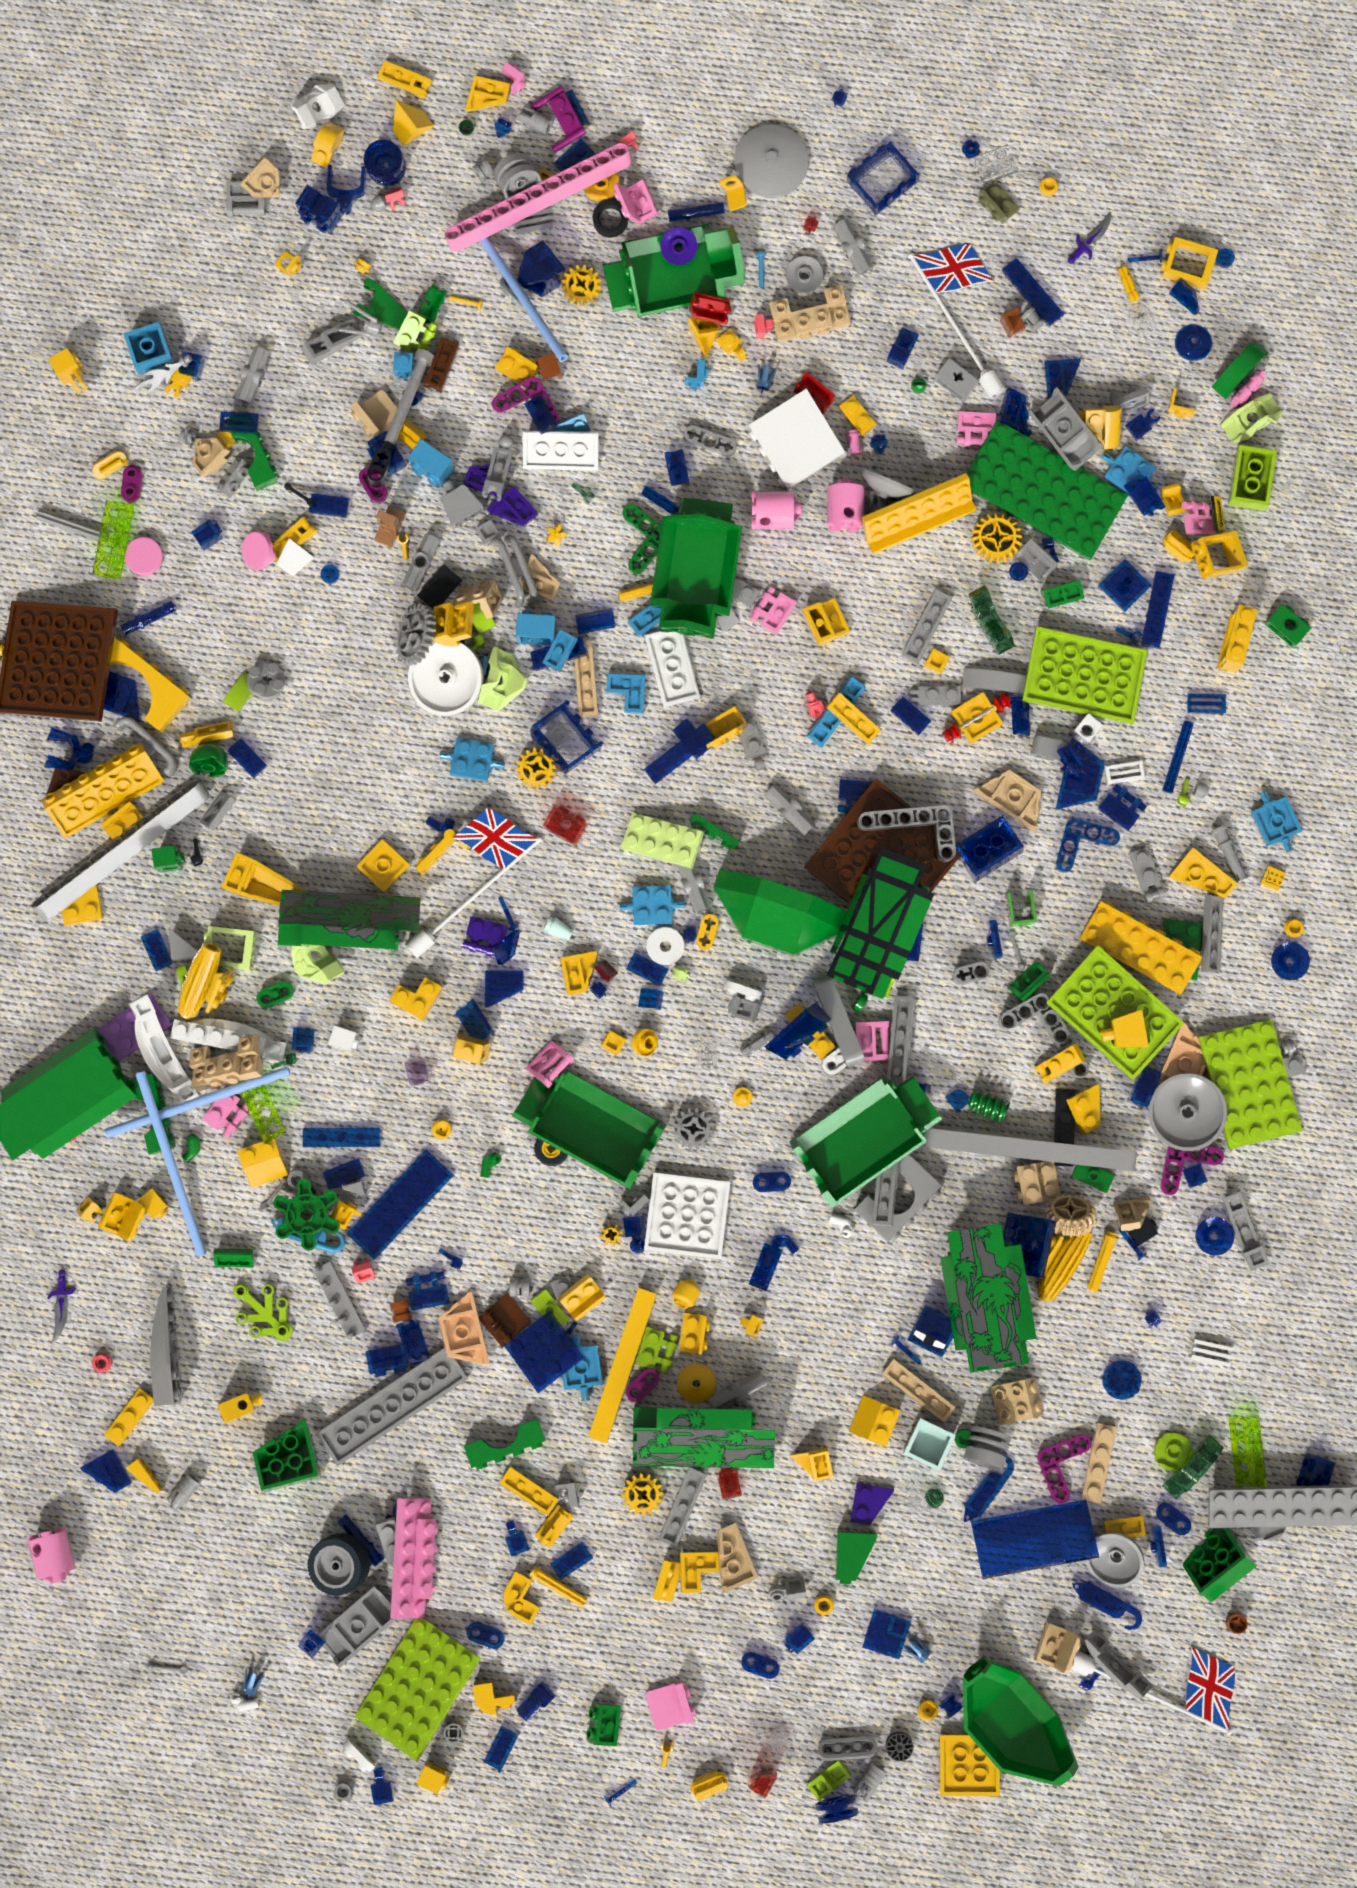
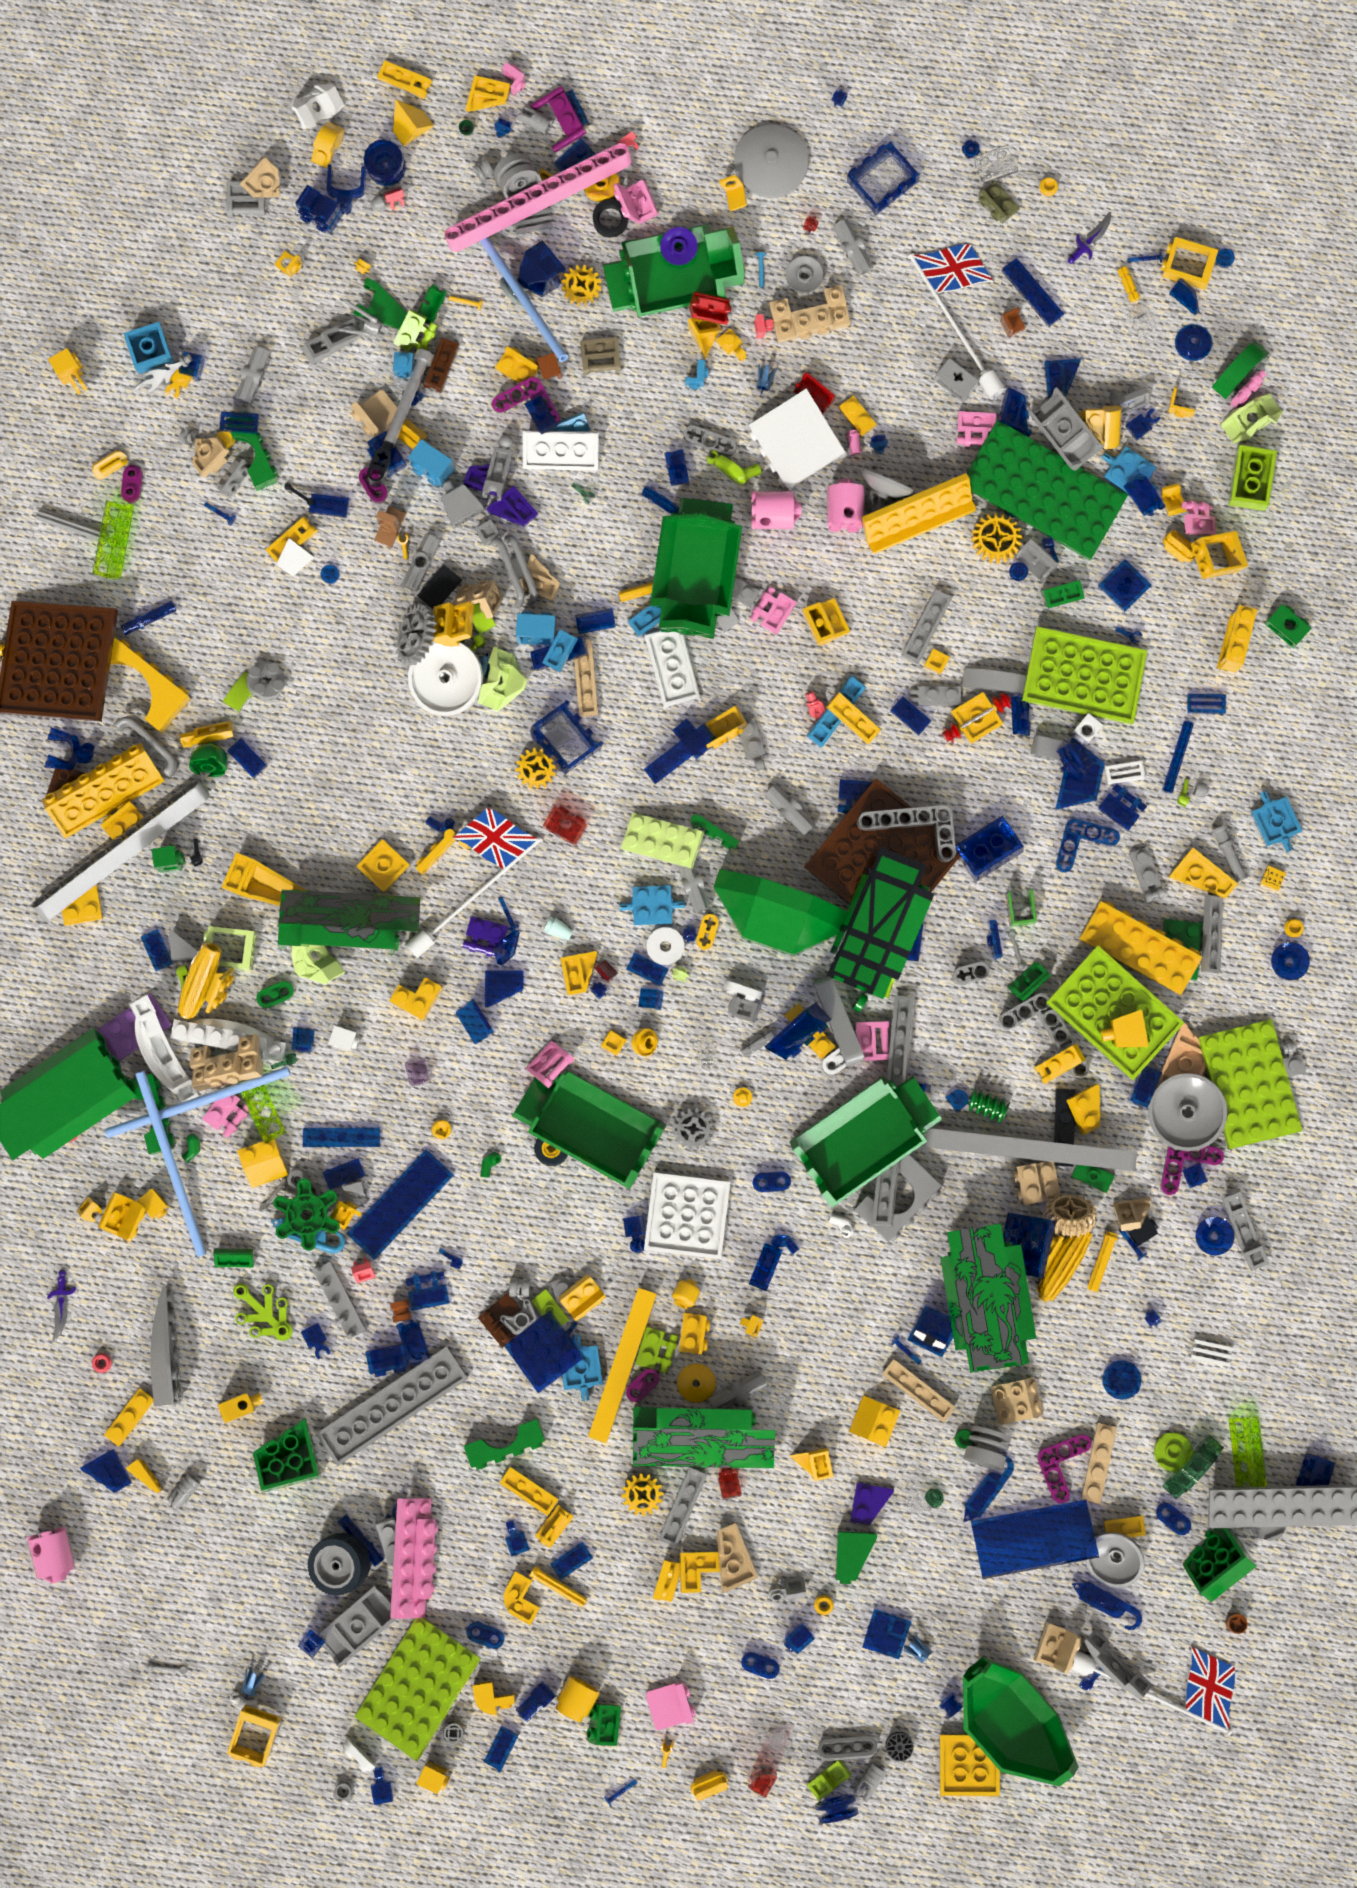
(122, 696): clear blue wing -> none
(143, 556): bright pink tile -> none
(207, 534): clear blue brick -> none
(217, 811): light grey plate -> none
(230, 519): none -> clear blue pin
(258, 550): bright pink tile -> none
(259, 1718): none -> yellow window
(315, 1337): none -> clear blue plate
(463, 1332): light nougat wing -> none
(471, 1049): yellow torso -> none
(472, 759): dark azure plate -> none
(522, 1319): none -> light grey piece
(555, 535): yellow plant -> none
(570, 1495): light grey bracket -> none
(576, 1699): none -> yellow piece
(600, 349): none -> dark tan plate
(615, 1237): yellow gear -> none
(632, 686): dark azure plate -> none
(638, 1203): light grey bracket -> none
(650, 541): green beam -> none
(695, 211): clear blue pin -> none
(732, 470): none -> lime arm
(902, 348): clear blue plate -> none
(918, 388): green hinge -> none
(927, 1710): yellow tile -> none
(929, 1444): light aqua piece -> none
(989, 621): clear green arch -> none
(1013, 797): tan wing -> none
(1033, 319): light grey bush -> none
(1157, 609): clear blue plate -> none
(1157, 1546): clear blue plate -> none
(1217, 513): sticker -> none

